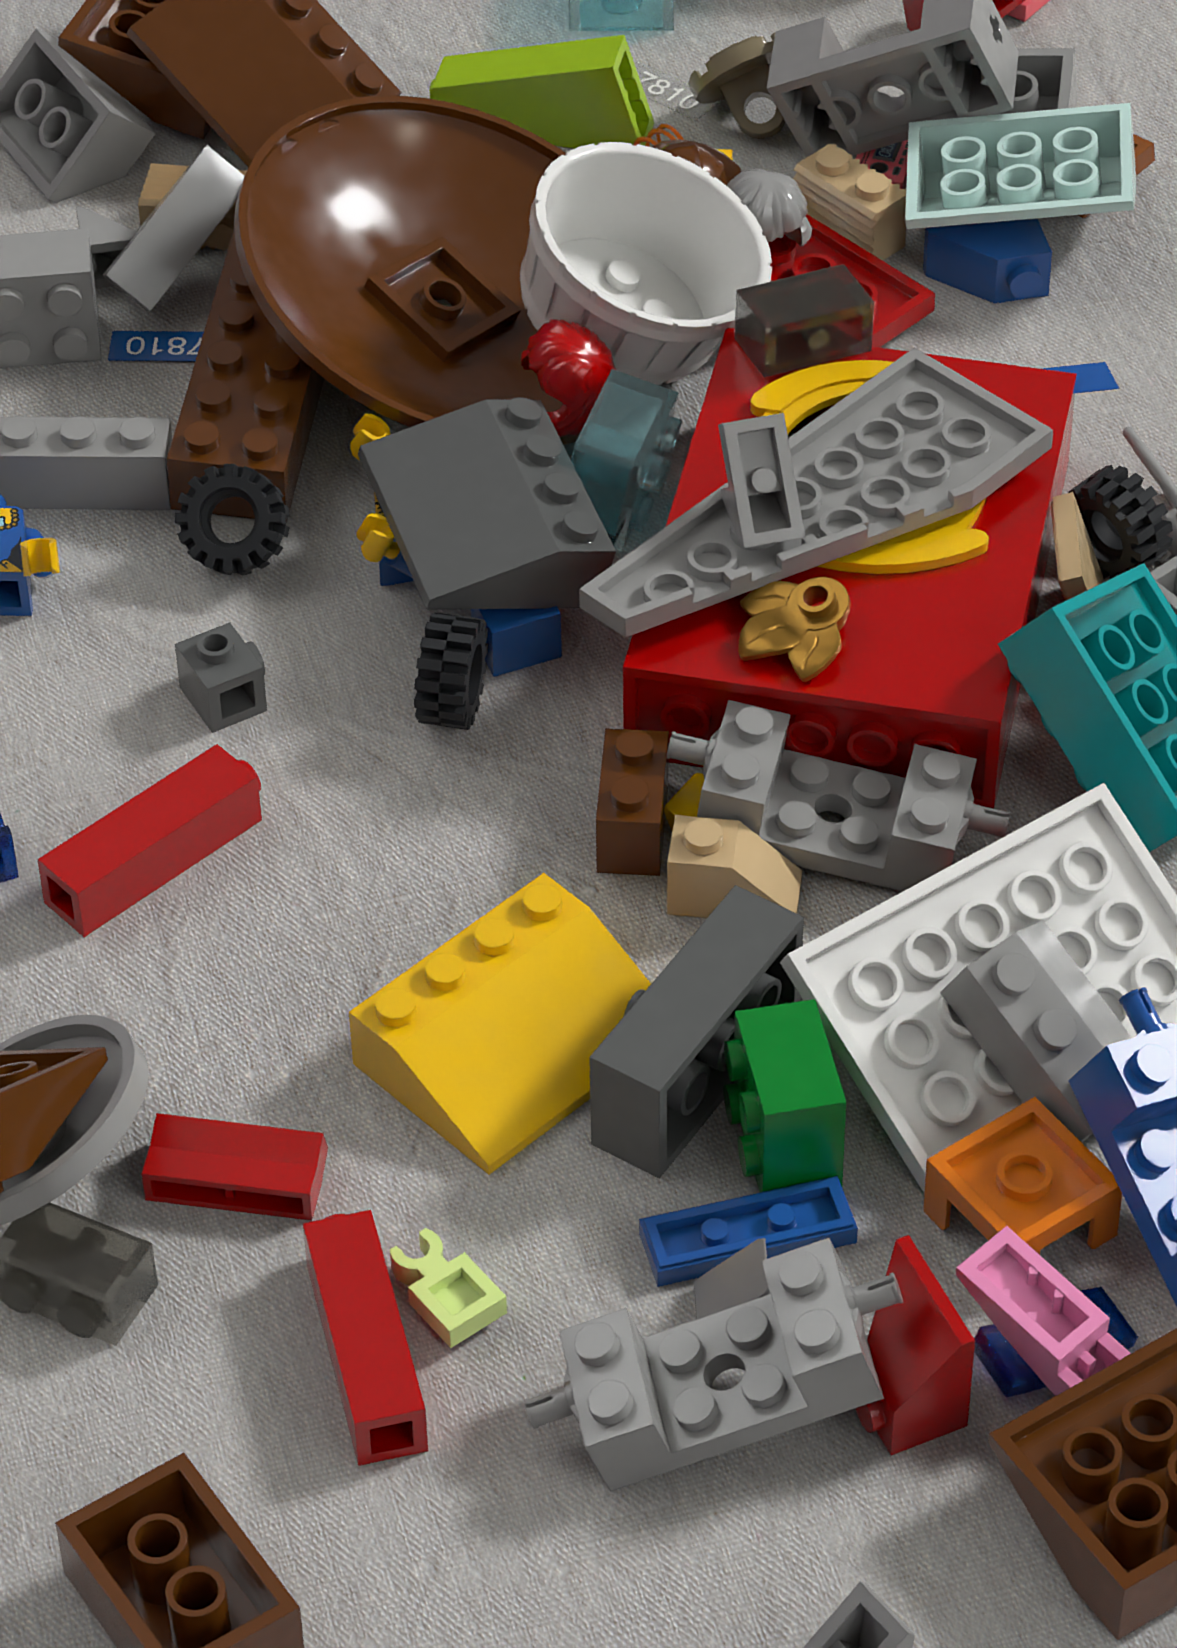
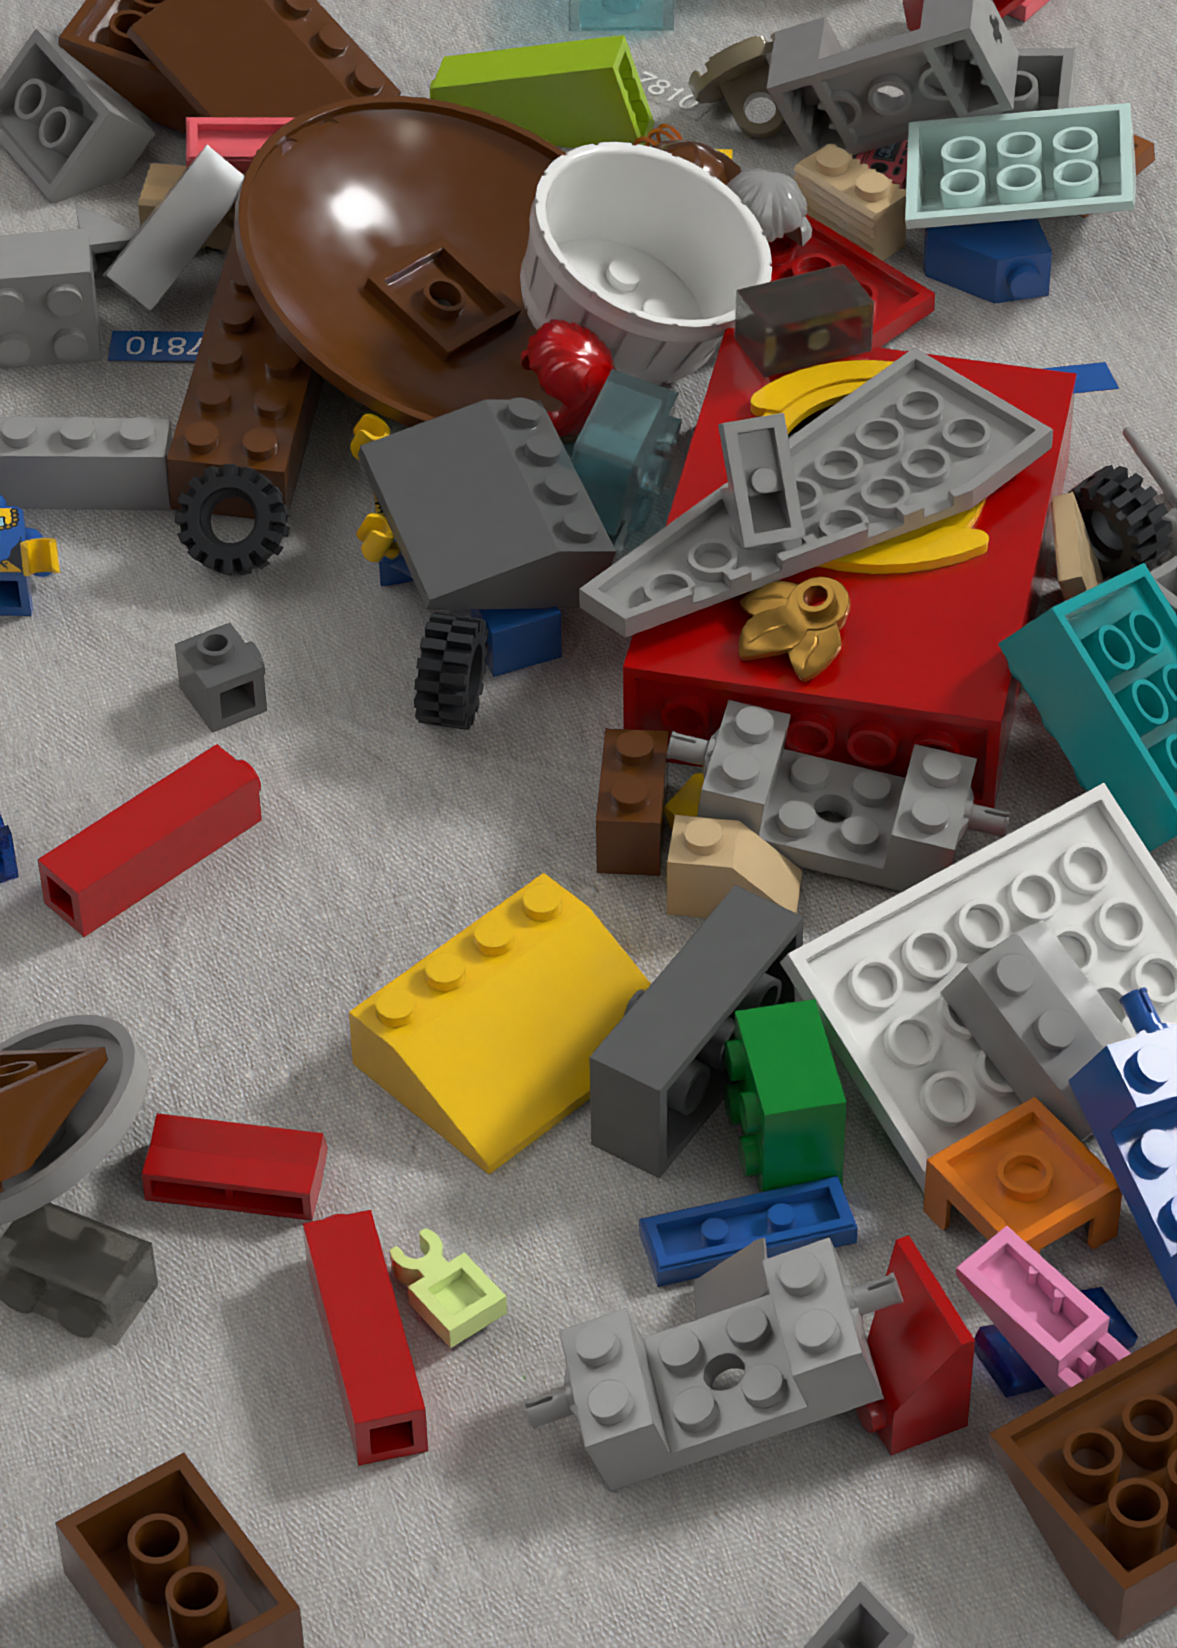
(231, 137): none -> coral tile

